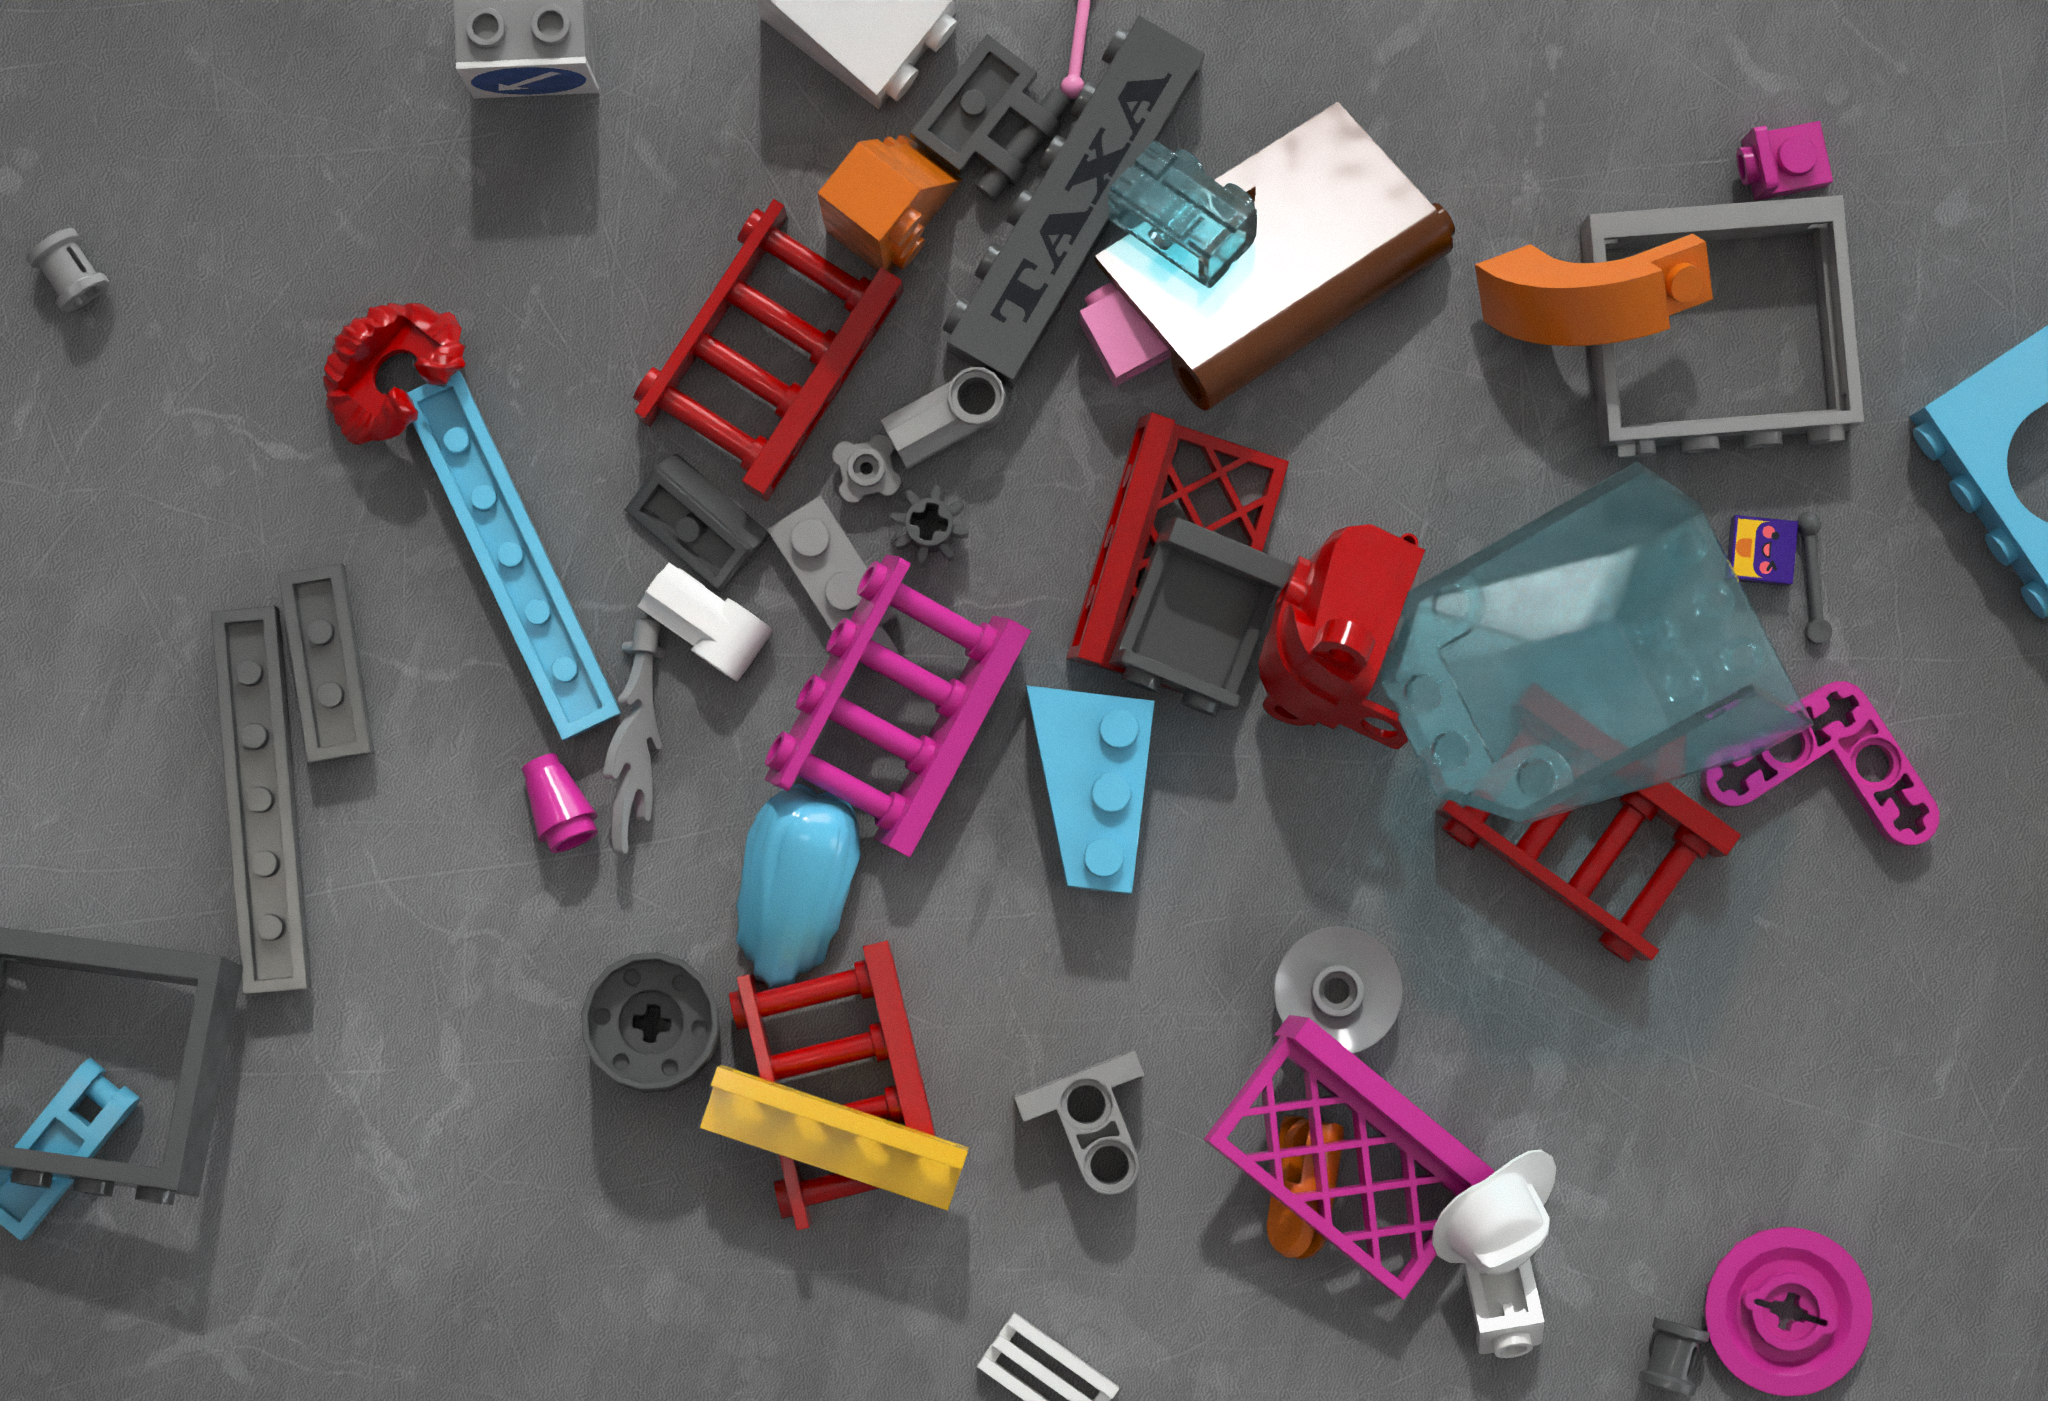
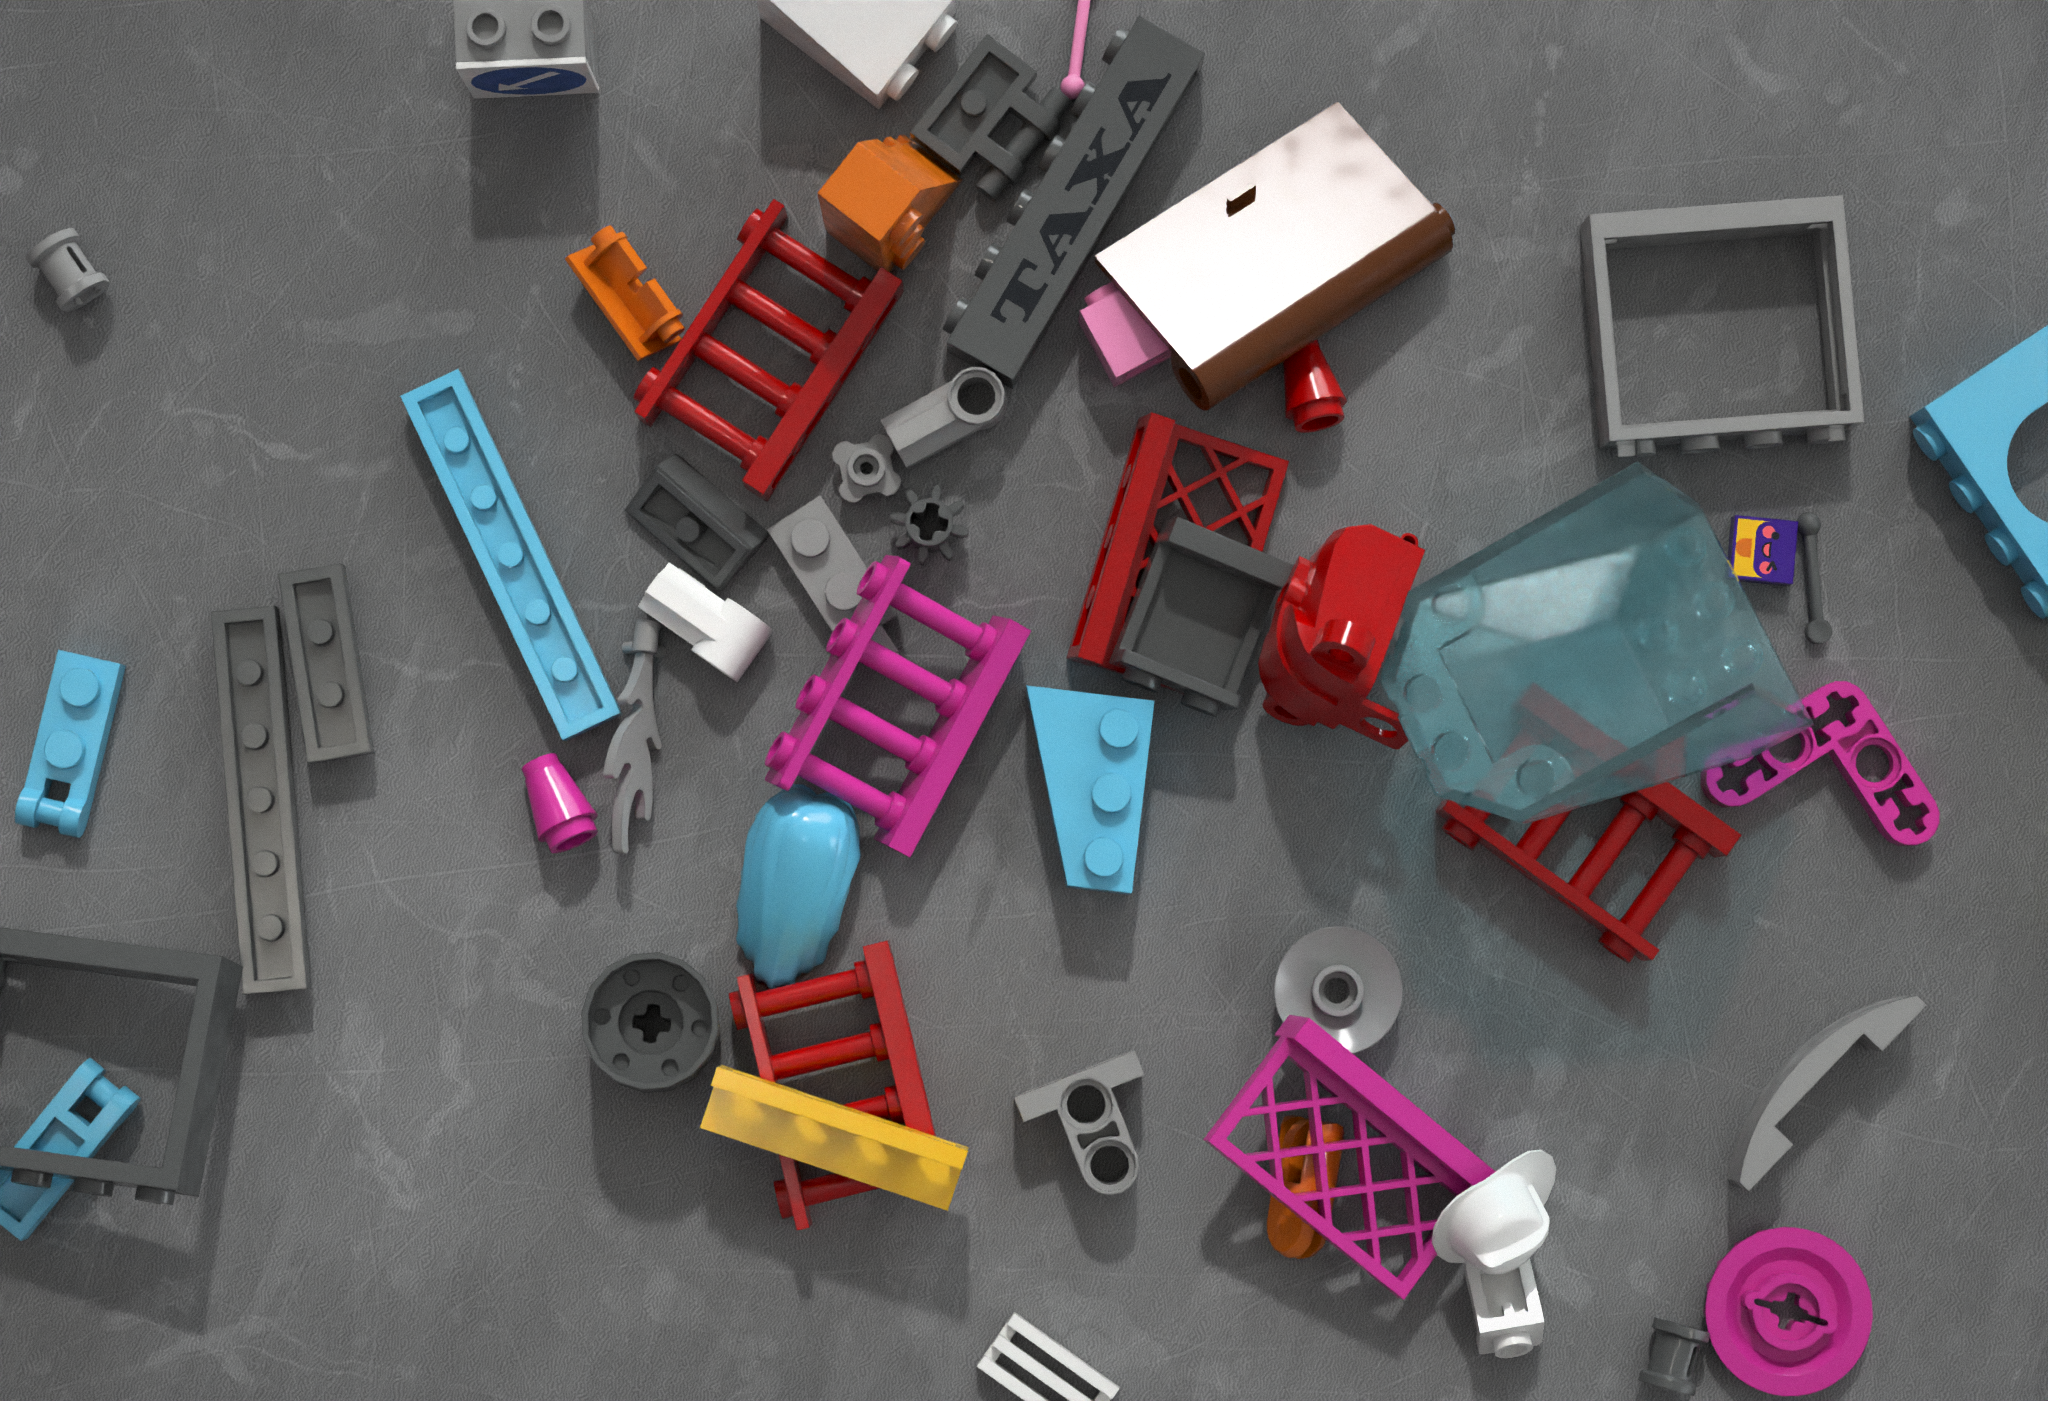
(70, 742): none -> medium azure plate
(366, 345): red piece -> none
(637, 311): none -> orange hinge
(1183, 213): clear light blue brick -> none
(1312, 391): none -> red cone
(1592, 303): orange arch -> none
(1759, 1140): none -> light grey slope
(1784, 160): dark pink bracket -> none

